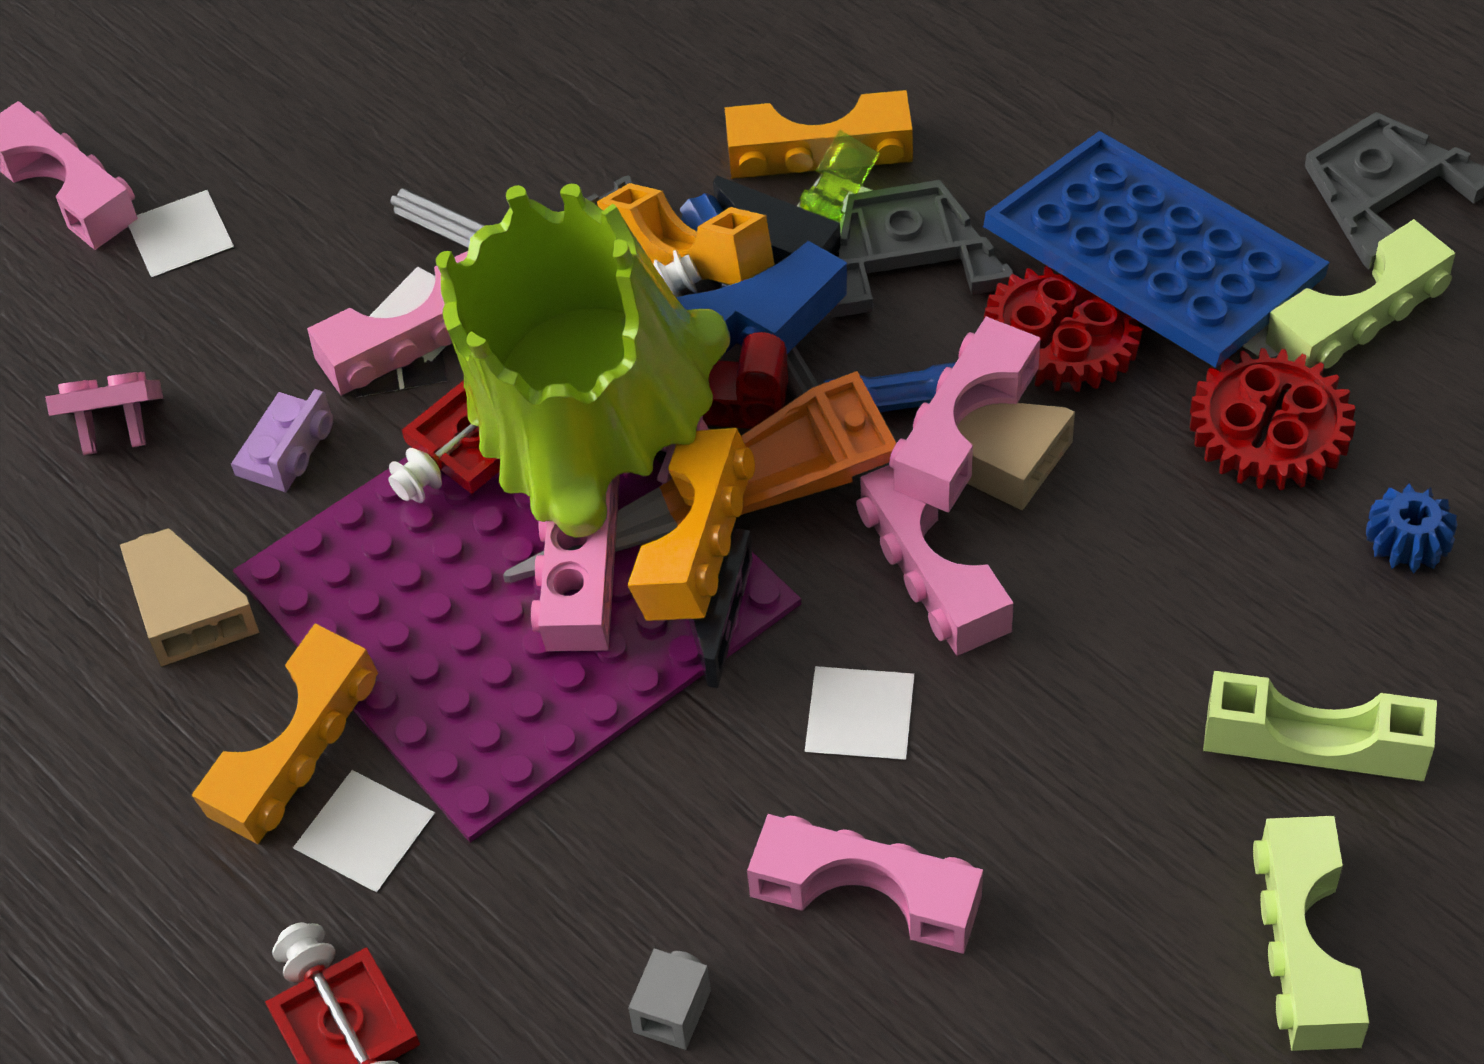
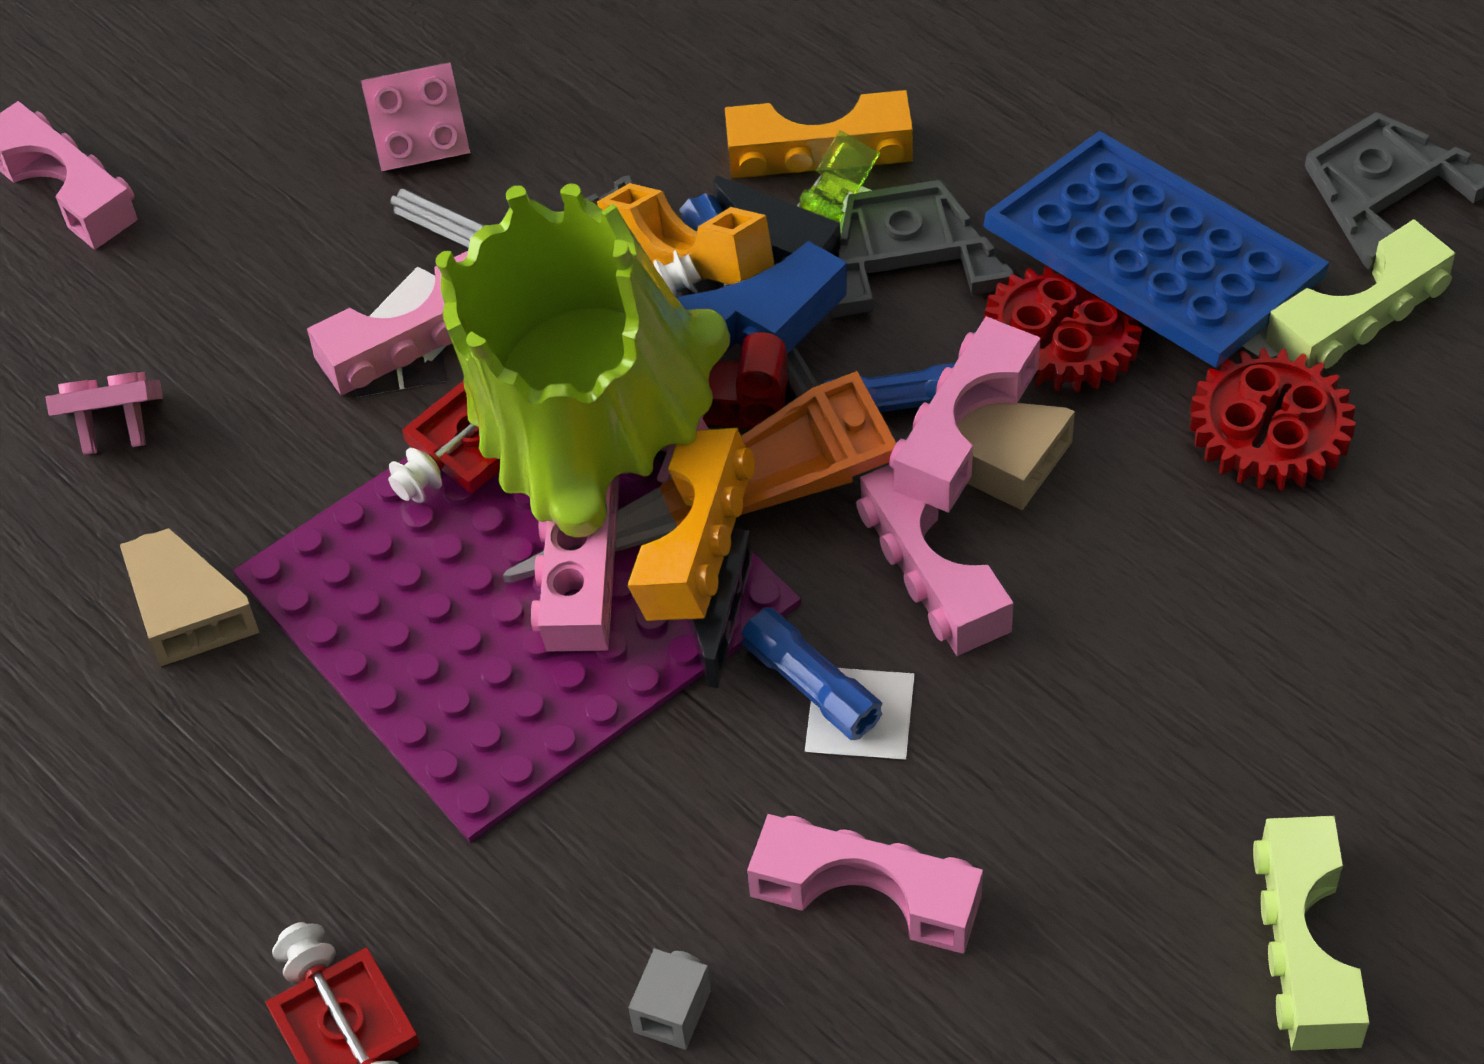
(180, 233): white sticker -> none
(253, 787): light orange arch -> none
(284, 440): lavender bracket -> none
(364, 830): white sticker -> none
(415, 116): none -> bright pink plate
(839, 697): none -> blue axle
(1379, 738): yellowish green arch -> none
(1411, 528): blue gear -> none

